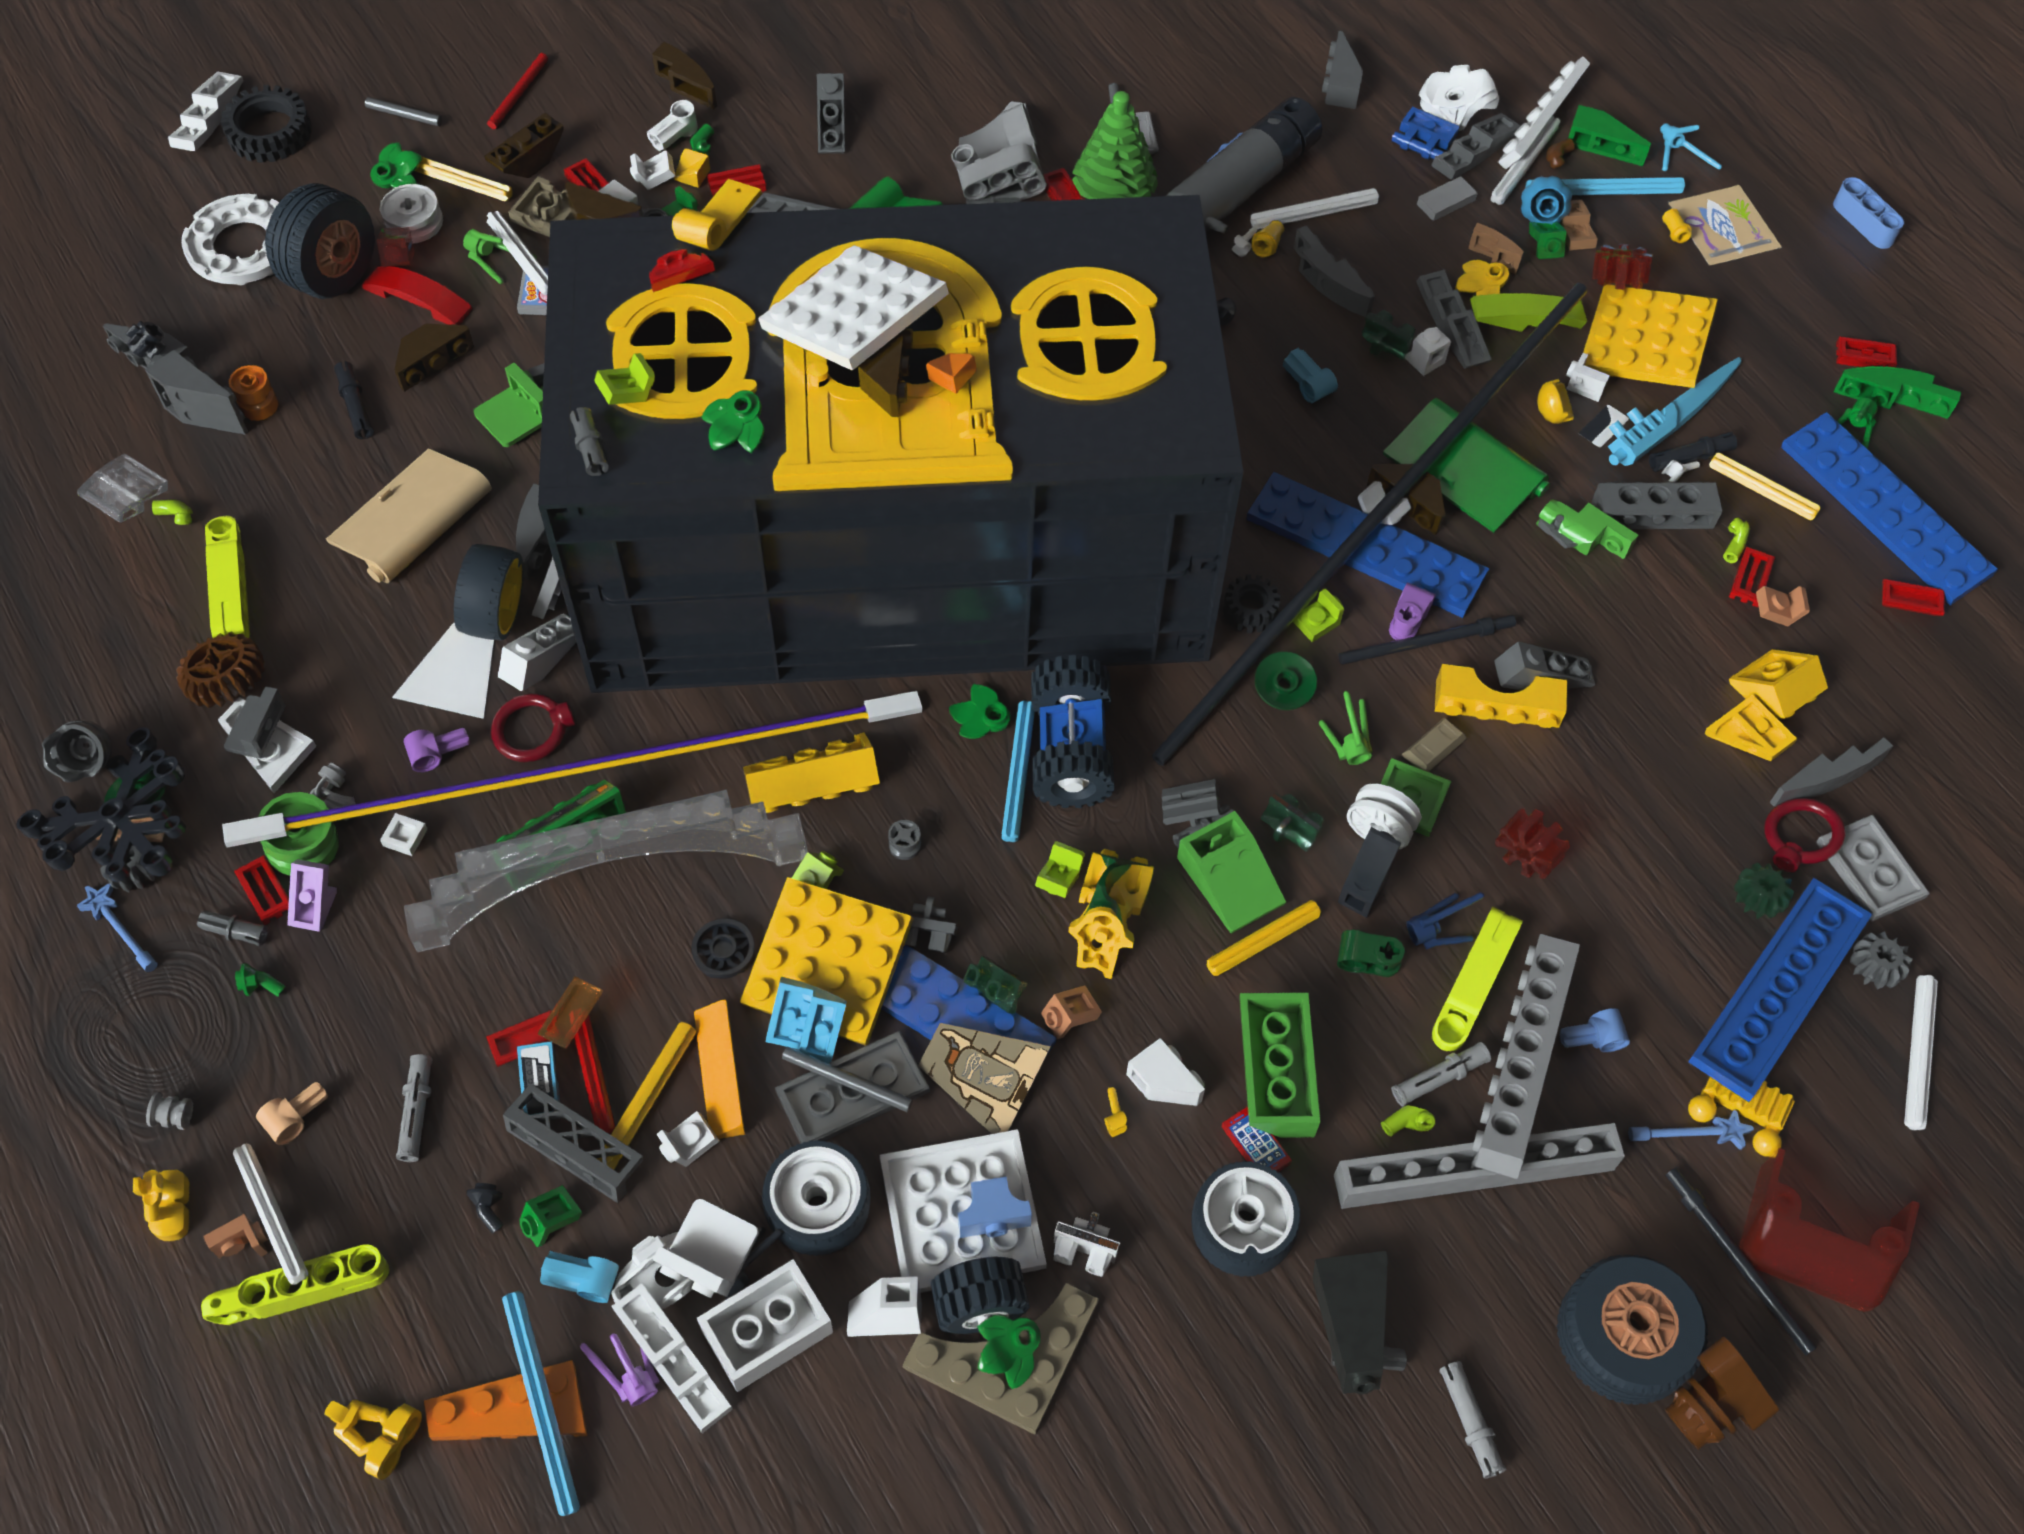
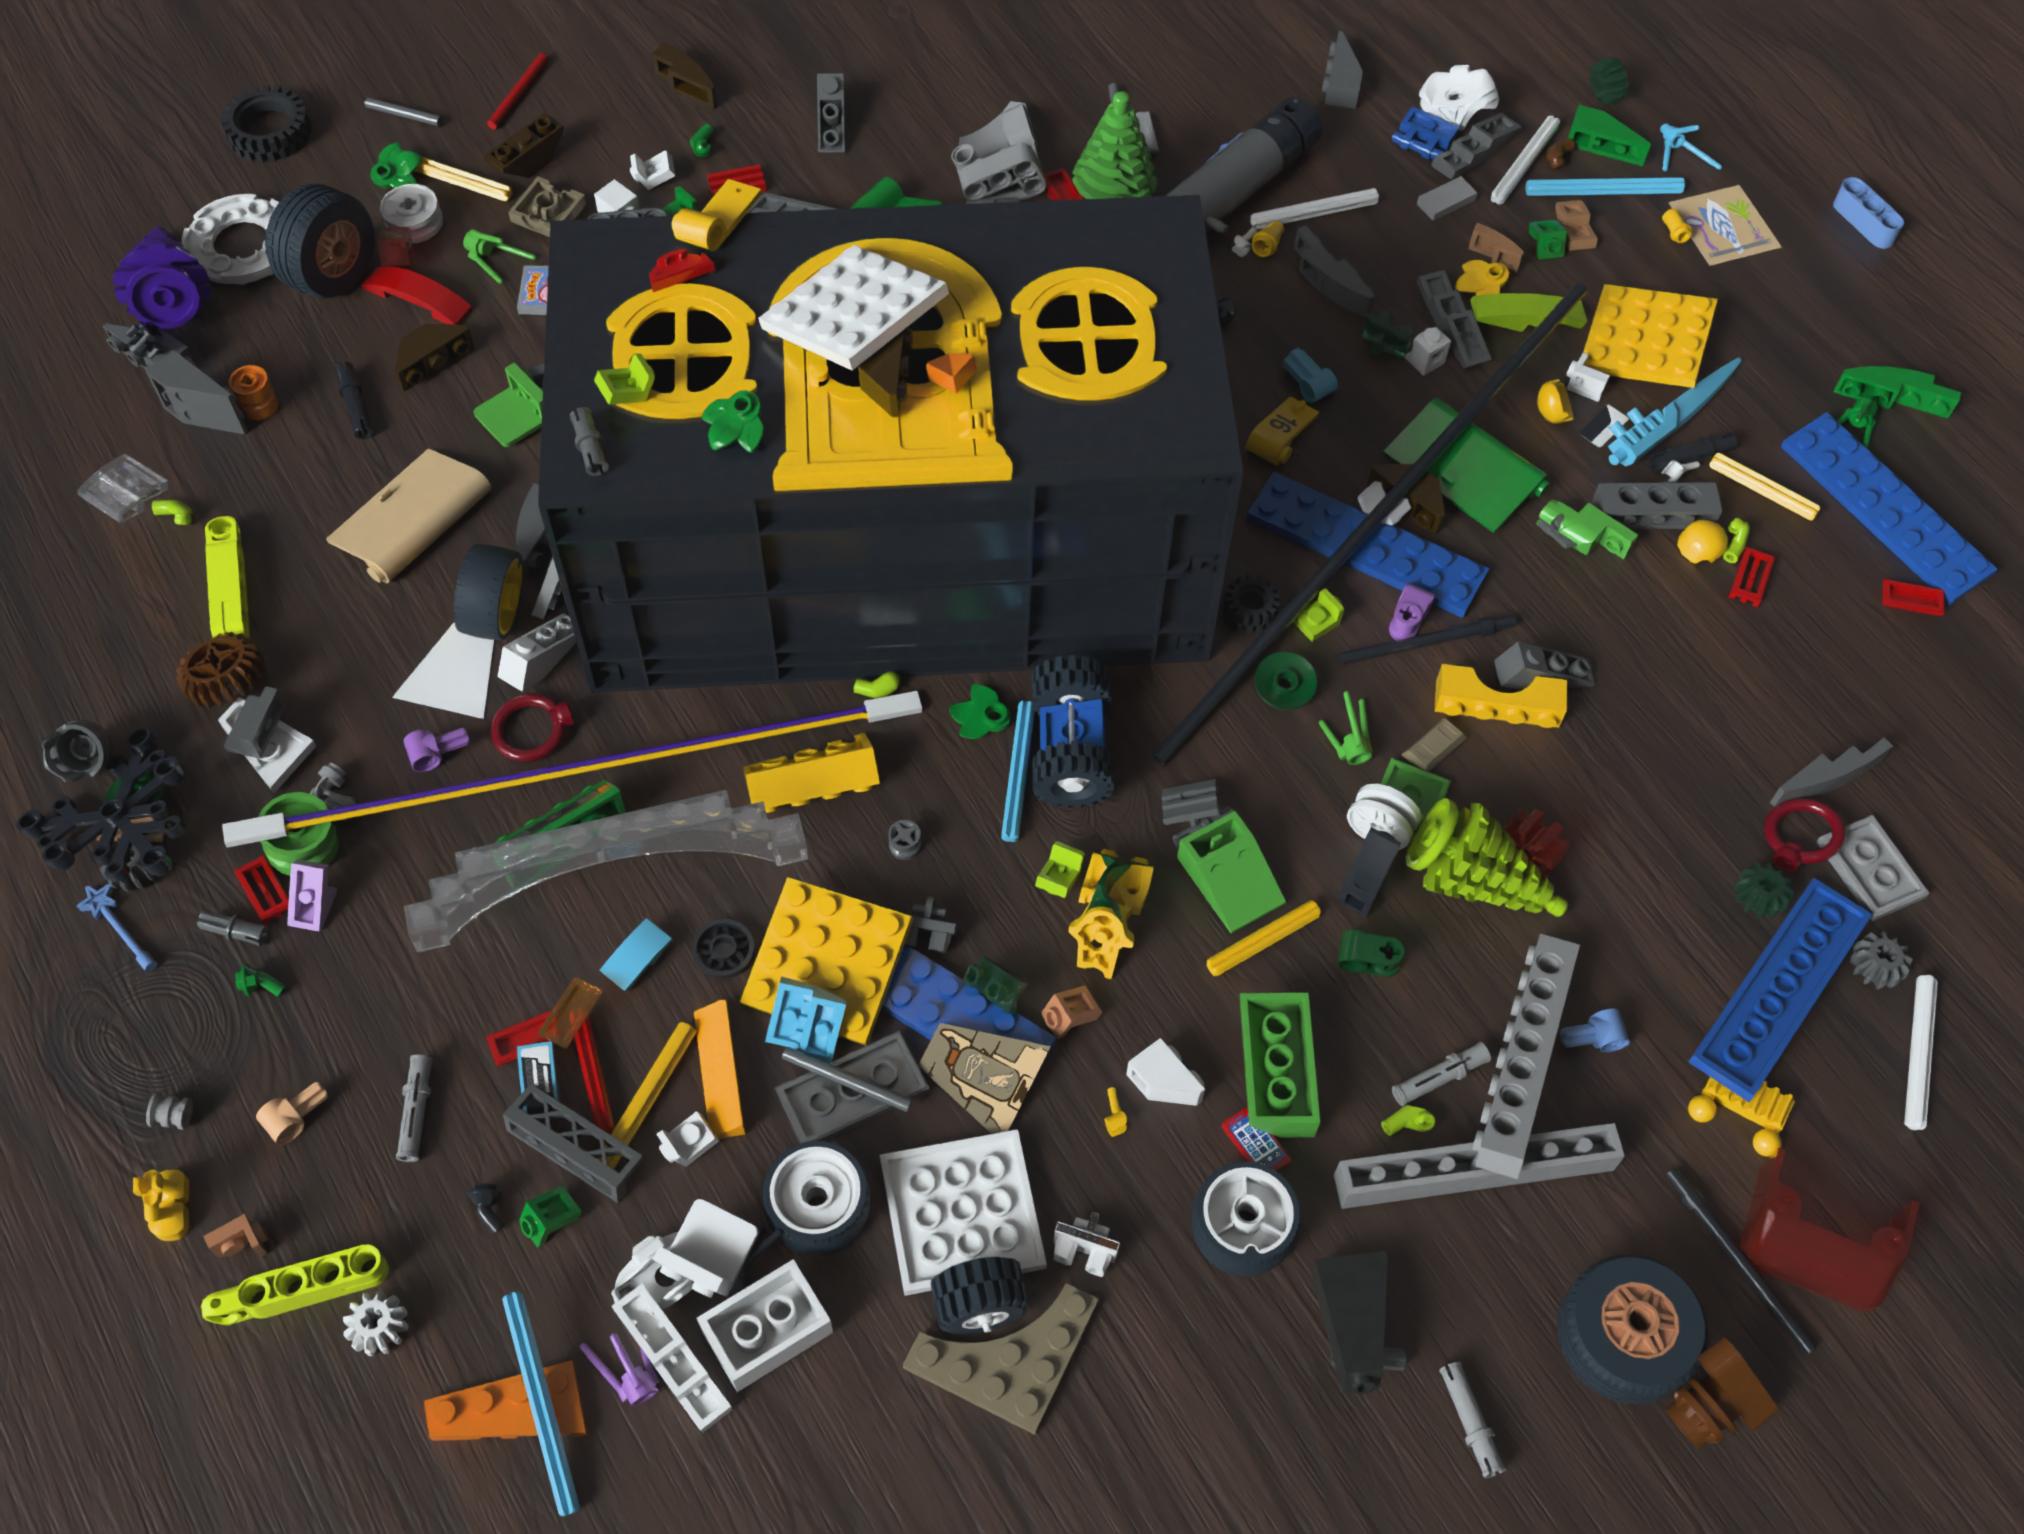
(161, 281): none -> dark purple plant
(205, 112): white slope -> none
(270, 1214): white axle -> none
(363, 1319): none -> white gear
(386, 1449): yellow piece -> none
(403, 834): white plate -> none
(519, 251): white axle -> none
(569, 174): red tile -> none
(589, 1278): medium azure piece -> none
(596, 205): dark brown slope -> none
(636, 954): none -> medium azure slope
(679, 123): white piece -> none
(692, 168): yellow slope -> none
(818, 869): lime bracket -> none
(878, 688): none -> lime arm
(886, 1308): white slope -> none
(993, 1210): medium blue brick -> none
(1004, 1350): green plate -> none
(1275, 433): none -> yellow door
(1291, 822): clear green hips -> none
(1425, 926): dark blue plant -> none
(1472, 859): none -> lime plant
(1475, 980): neon yellow piece -> none
(1540, 115): white plate -> none
(1546, 188): dark azure plant -> none
(1608, 80): none -> clear green gear
(1622, 266): clear red gear -> none
(1703, 541): none -> yellow hair
(1728, 1130): medium blue piece -> none
(1753, 730): yellow wing -> none
(1782, 607): nougat bracket -> none
(1782, 681): yellow slope -> none
(1866, 356): red tile -> none

